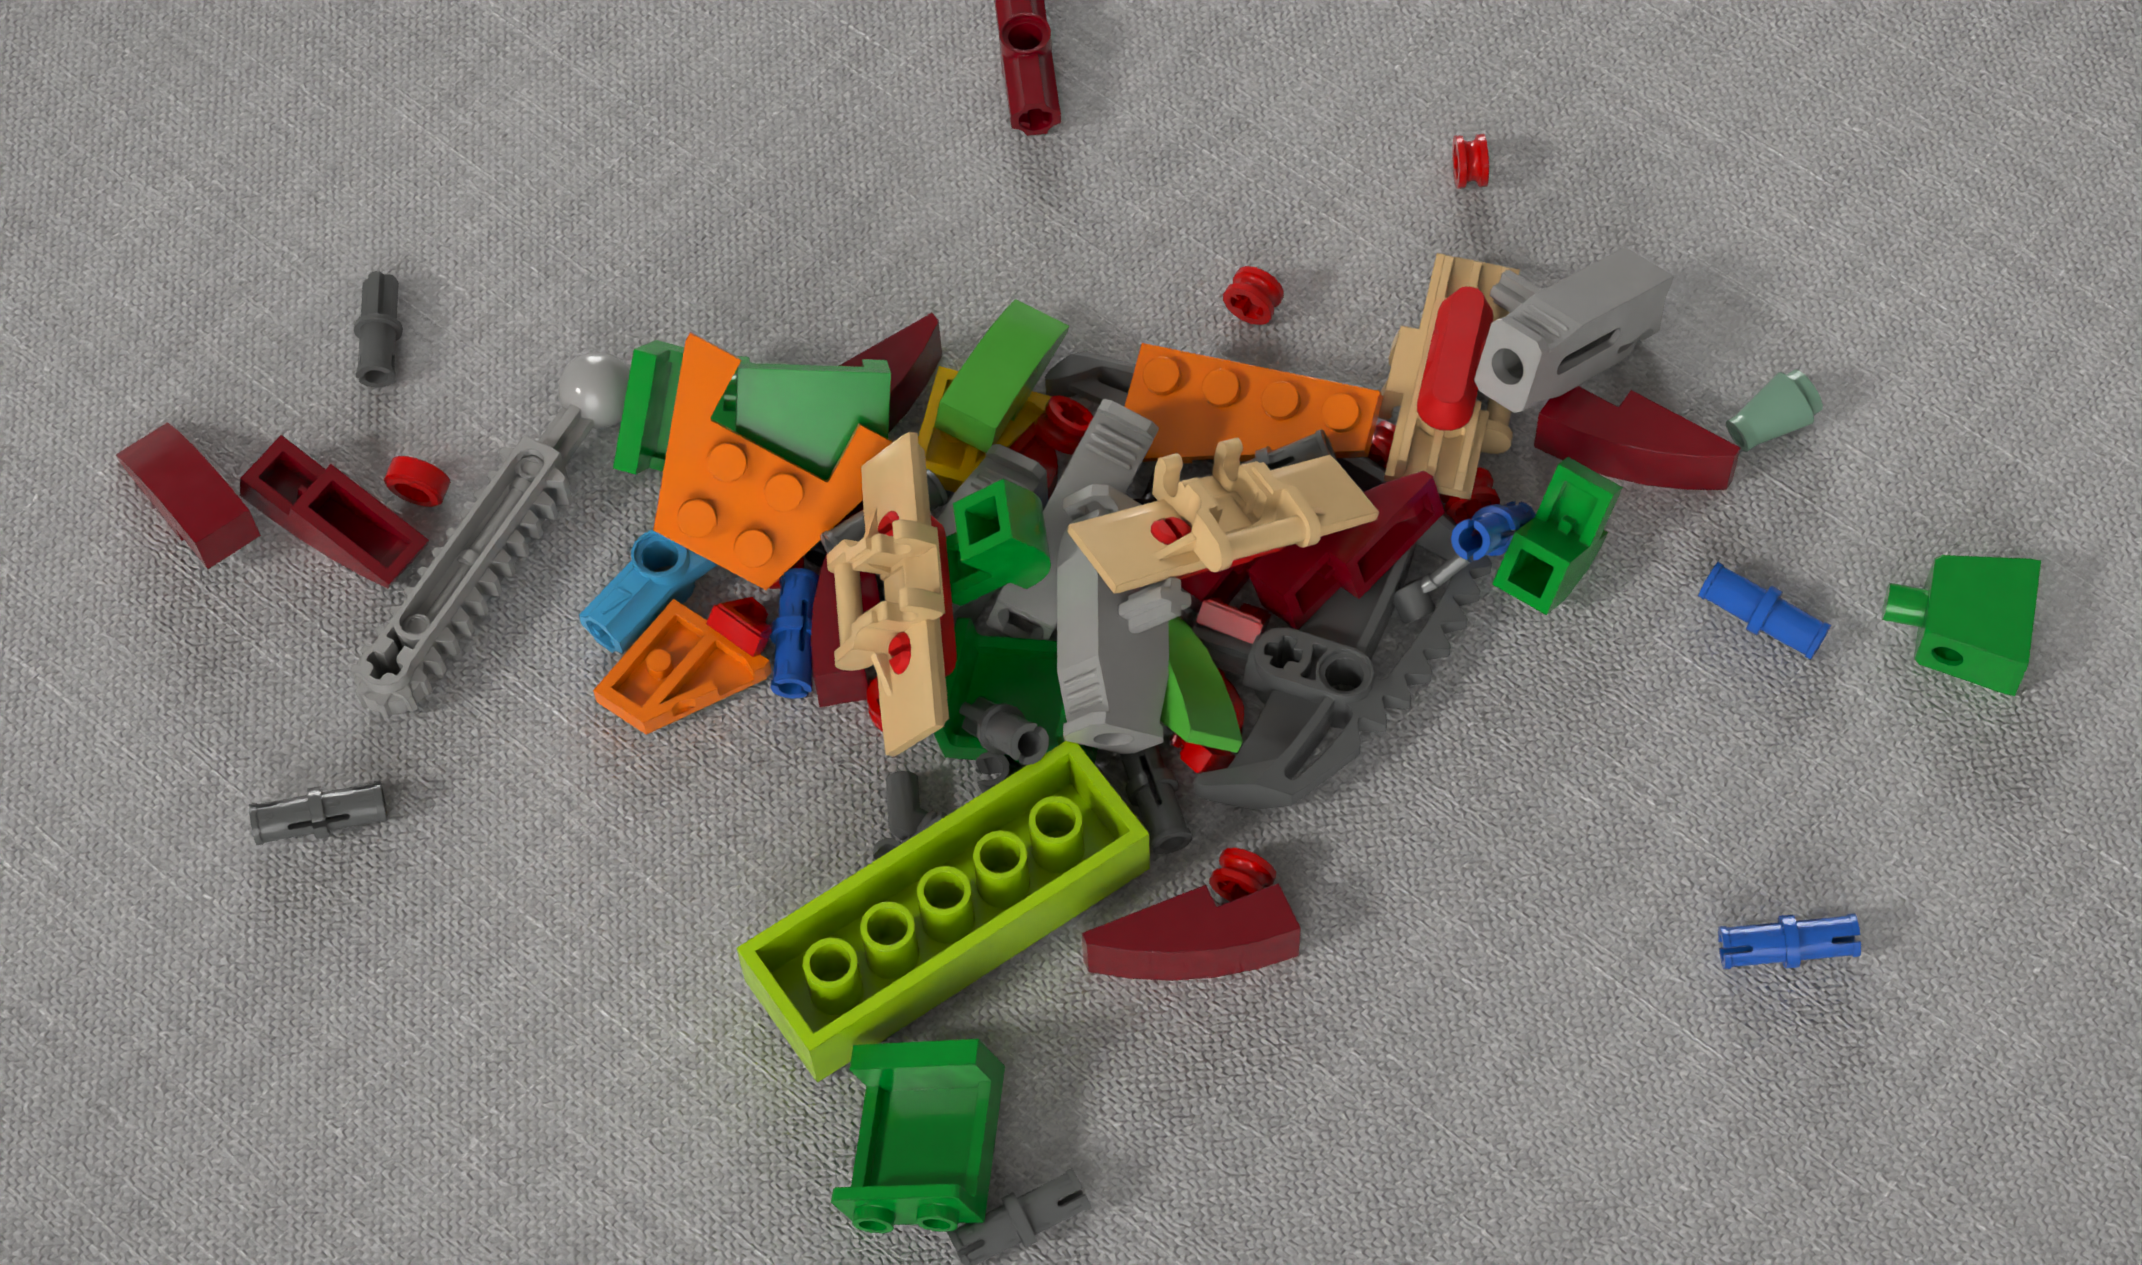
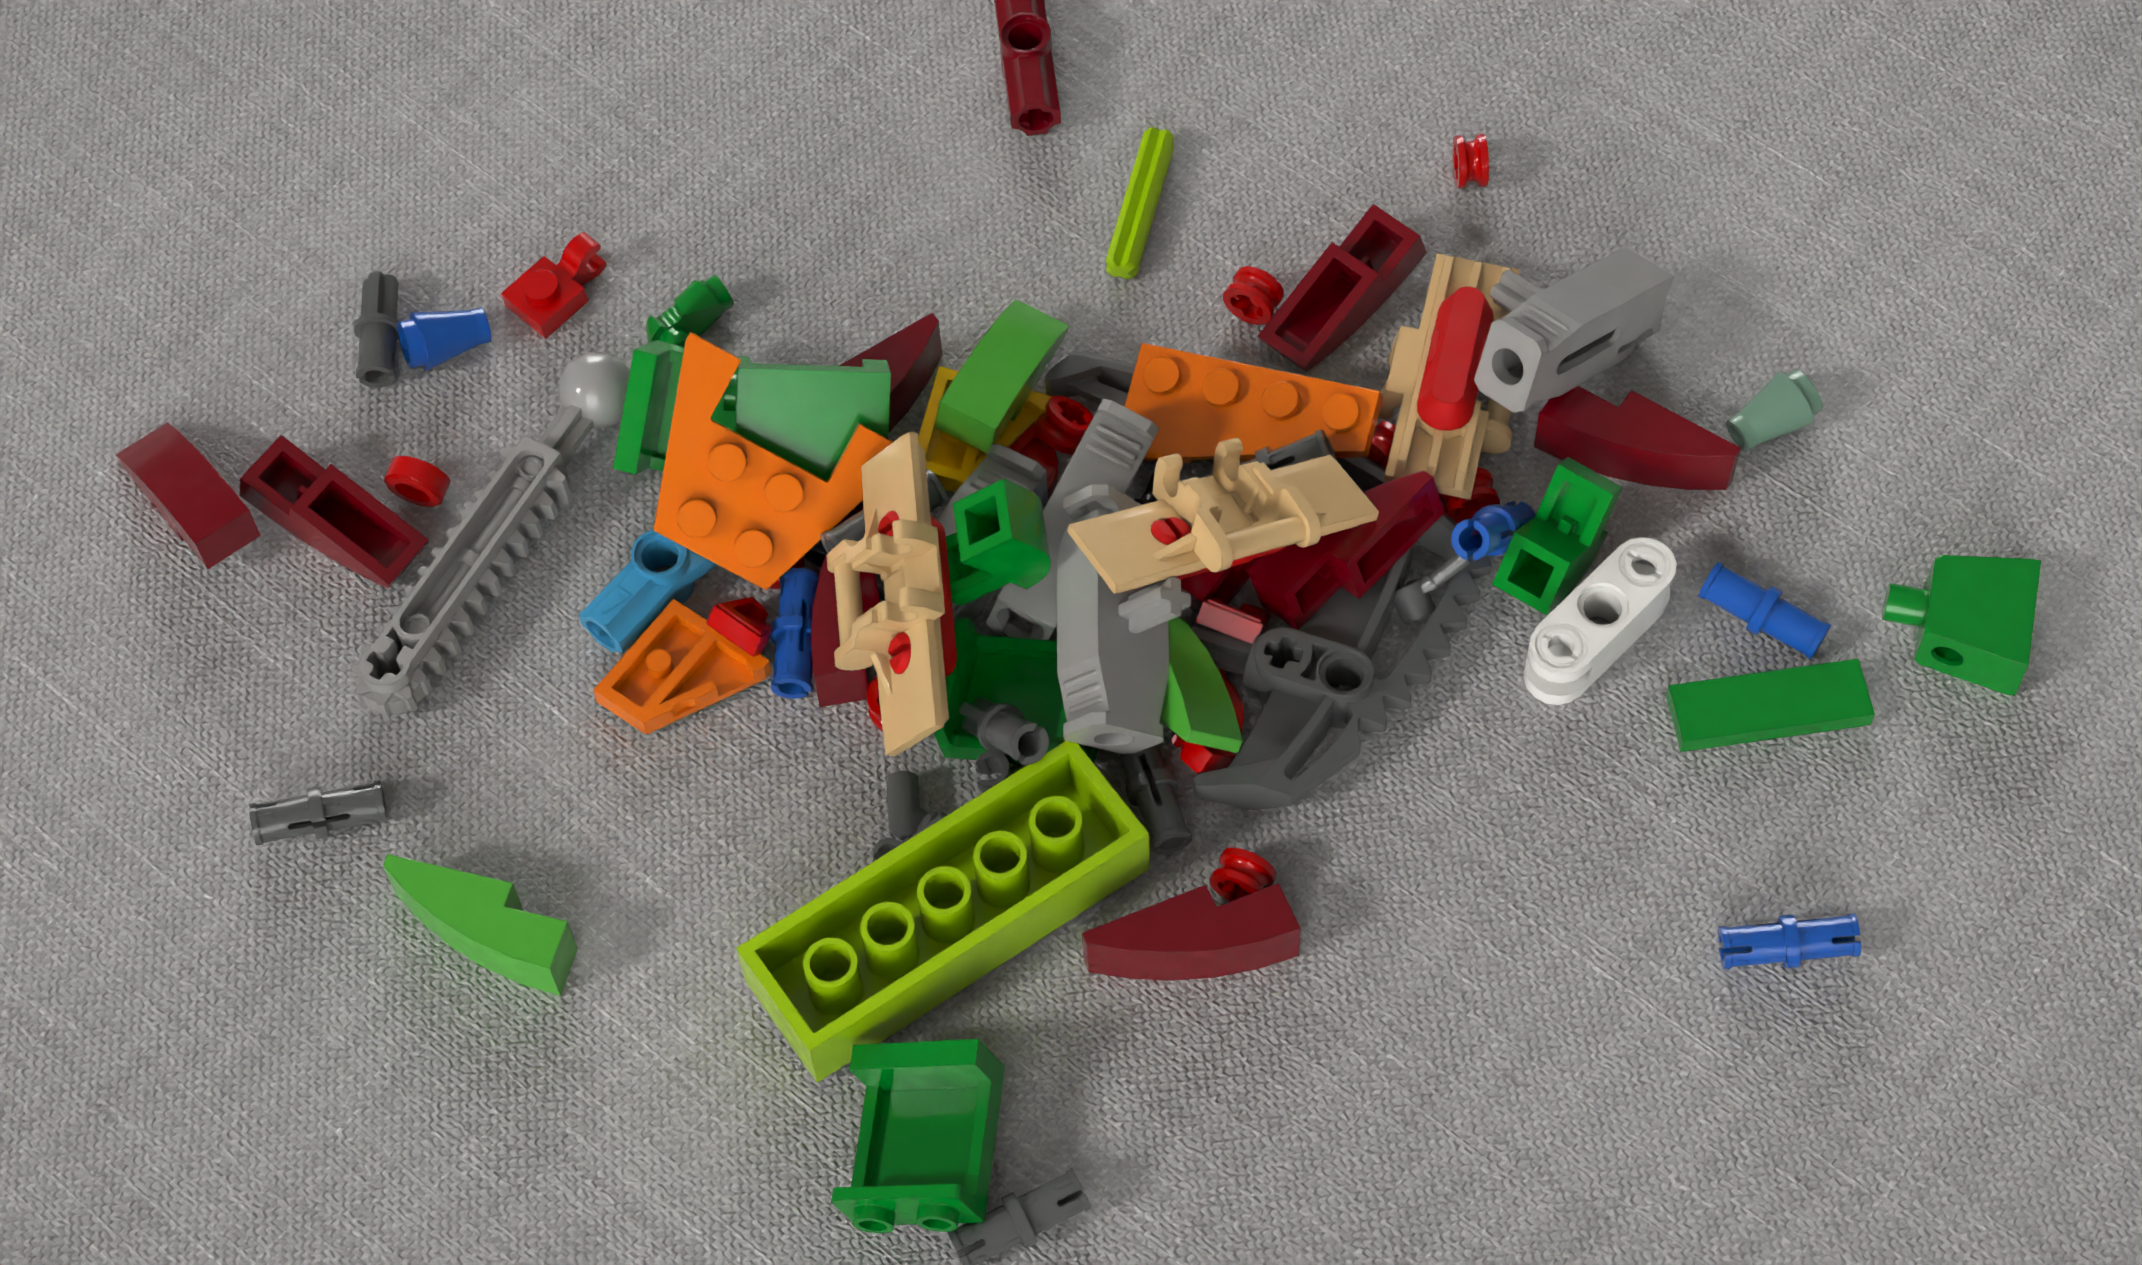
(441, 335): none -> blue cone
(486, 922): none -> bright green slope
(551, 292): none -> red plate
(692, 312): none -> green arm
(1139, 203): none -> lime axle
(1344, 289): none -> dark red slope
(1572, 651): none -> white piece
(1769, 705): none -> green tile

